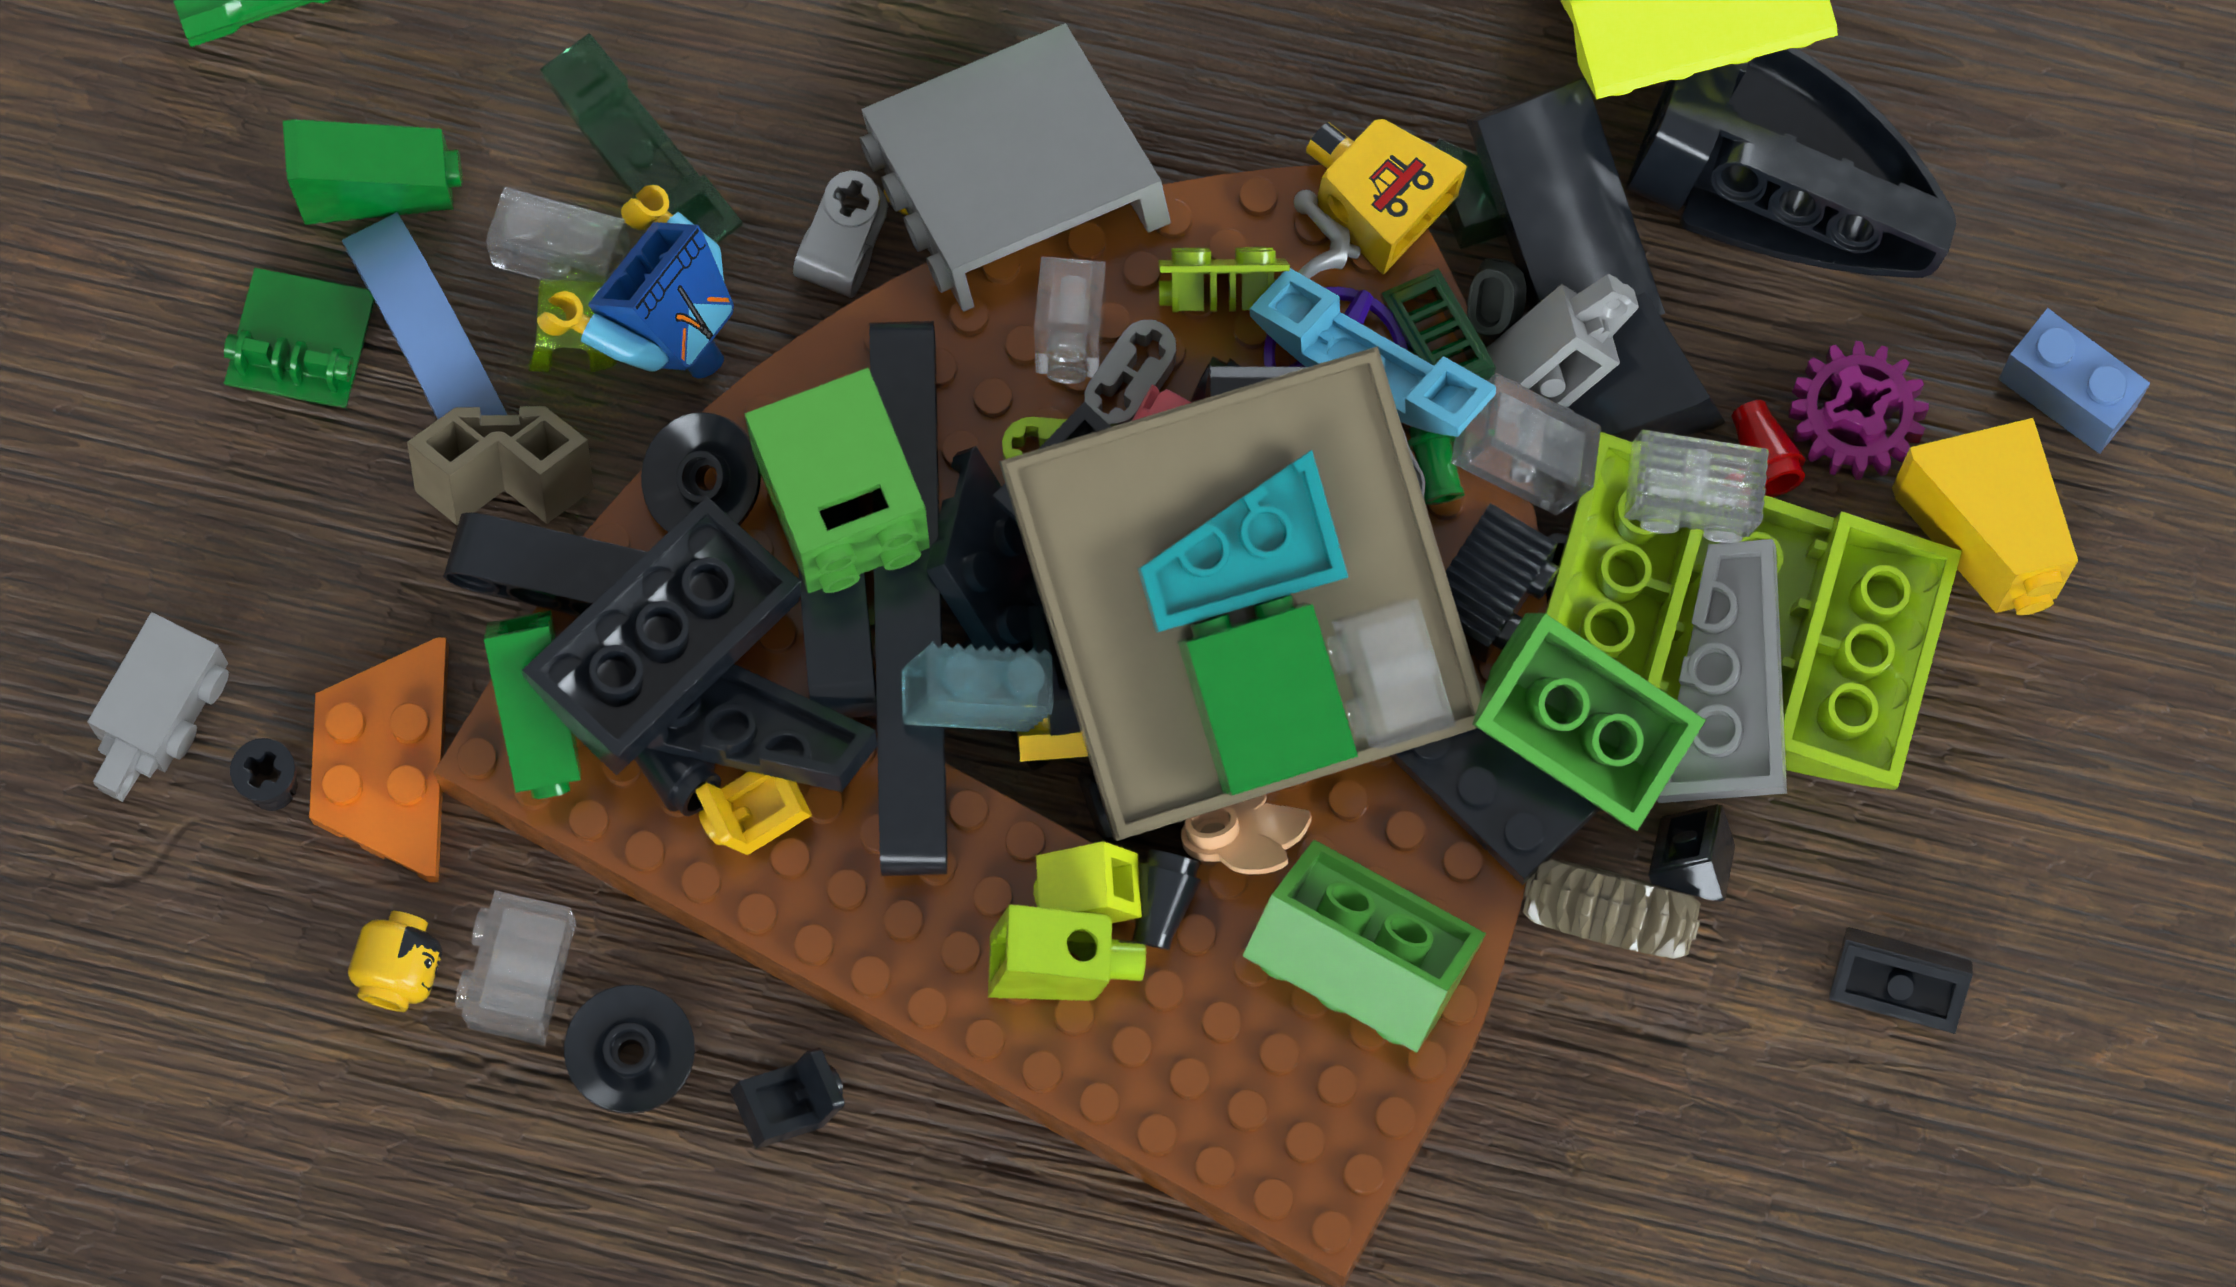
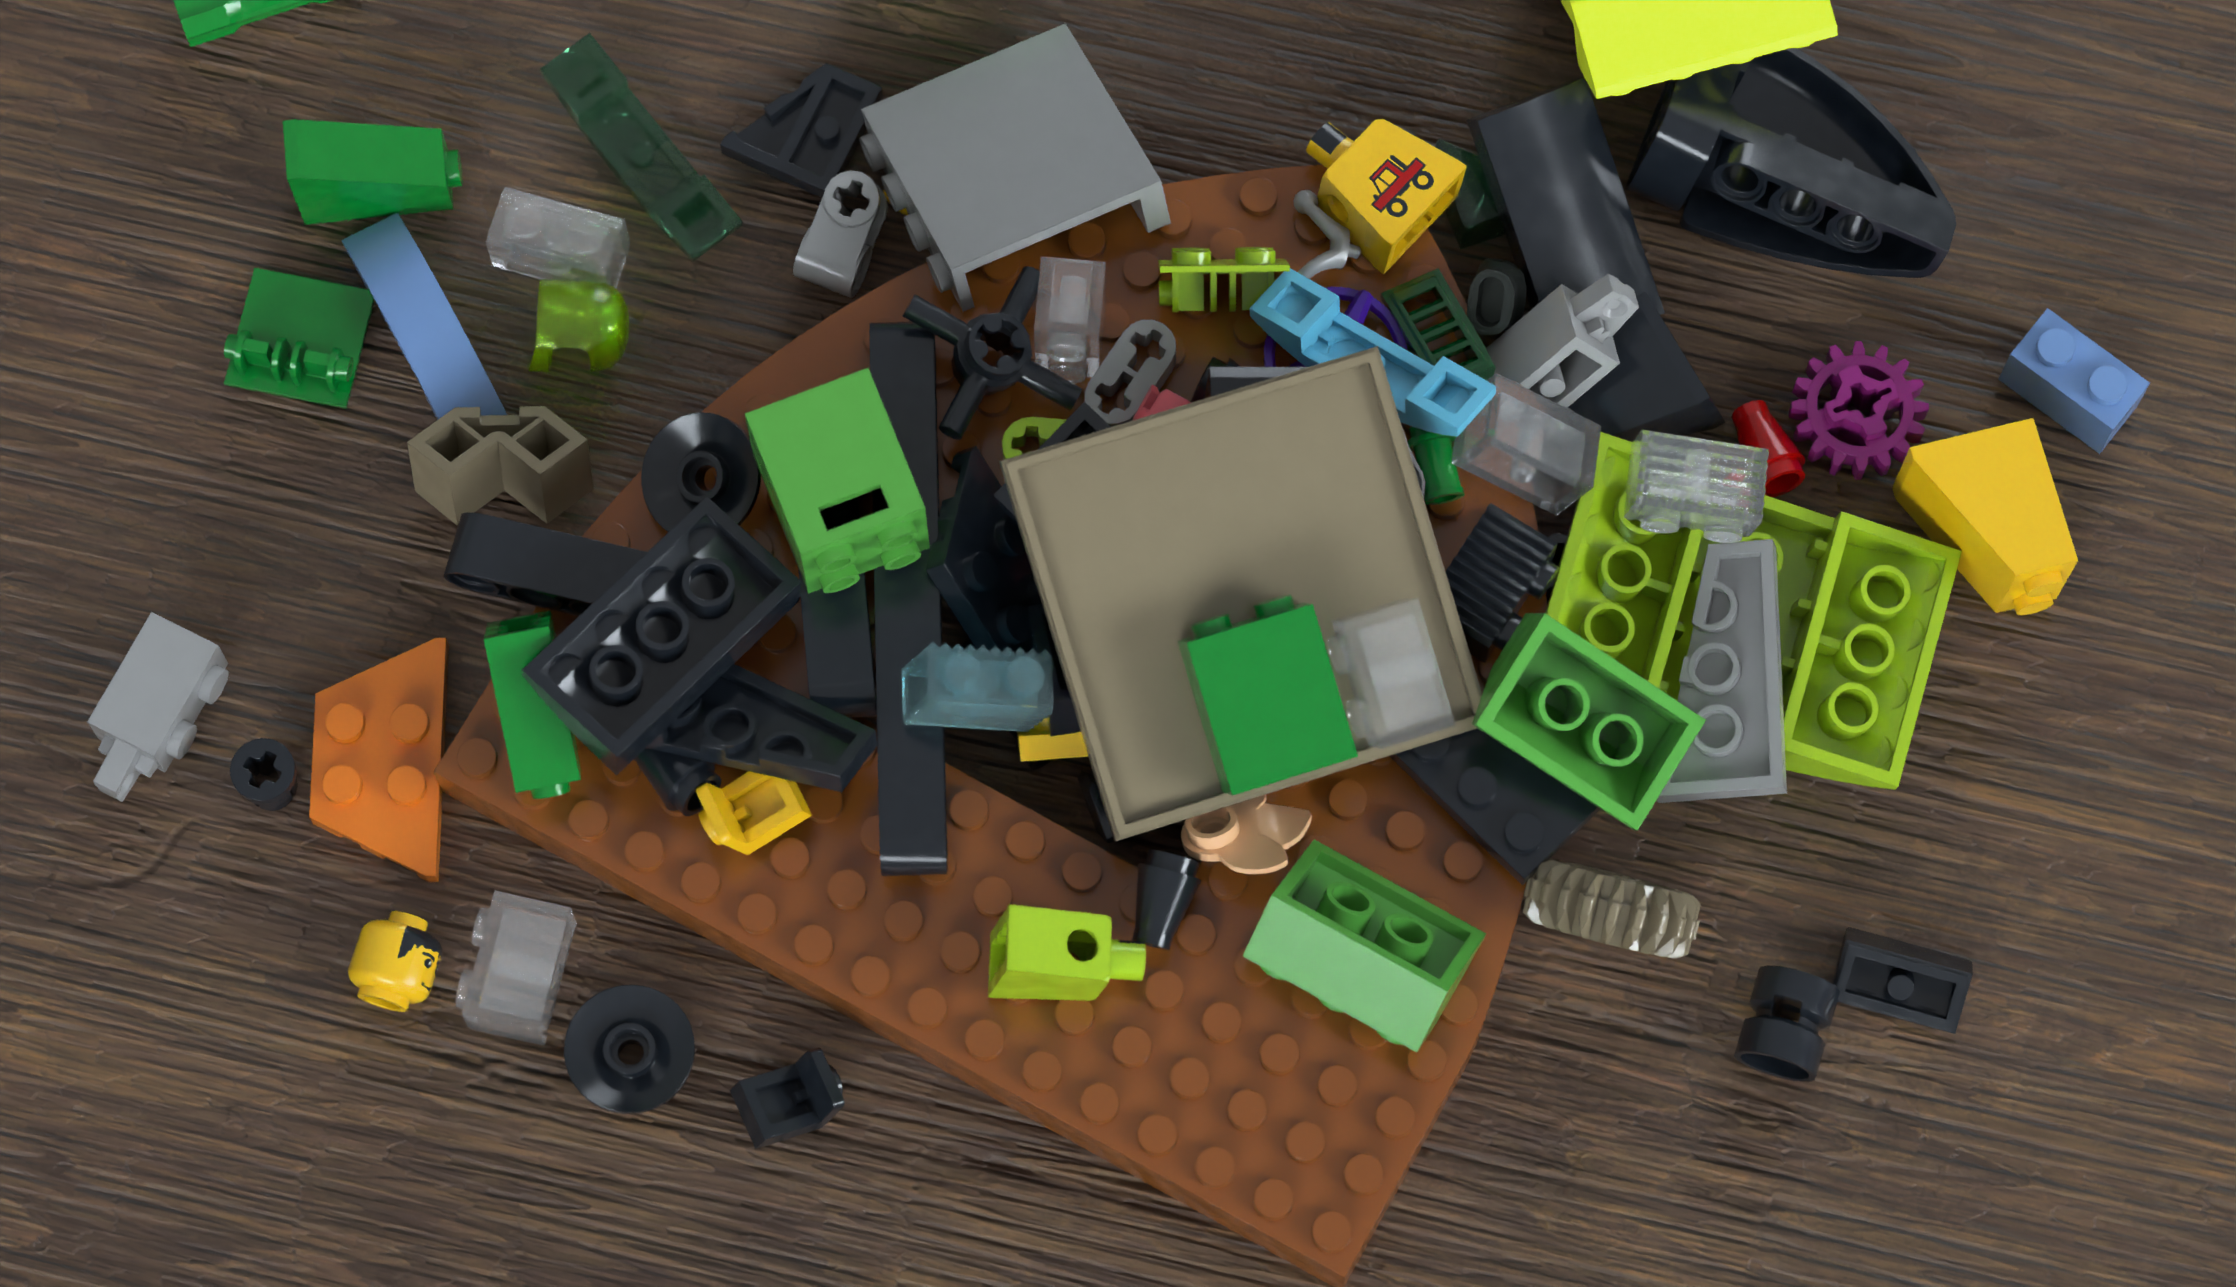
(661, 298): torso -> none
(808, 132): none -> black wing
(1001, 332): none -> black bar
(1090, 880): neon yellow brick -> none
(1249, 553): teal wing -> none
(1694, 853): black slope -> none
(1783, 1045): none -> black wheel

